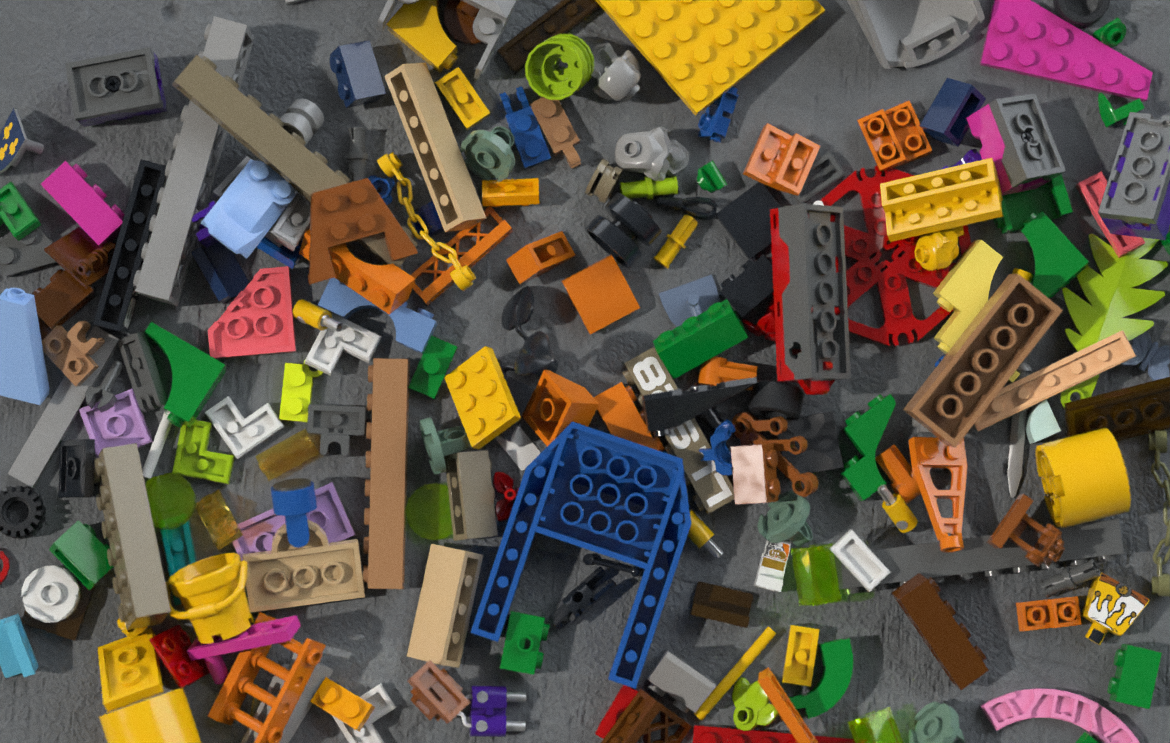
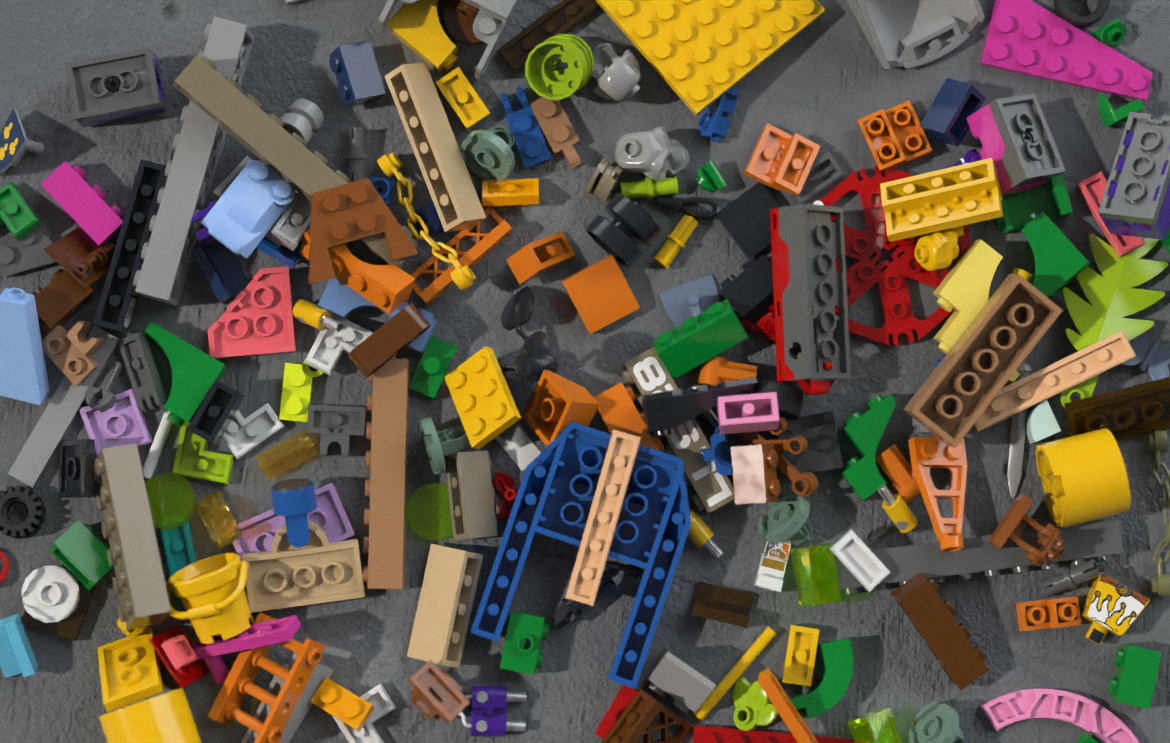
(179, 651): none -> coral tile
(216, 412): none -> black brick
(389, 340): none -> reddish brown beam
(603, 517): none -> light nougat tile
(748, 413): none -> bright pink brick

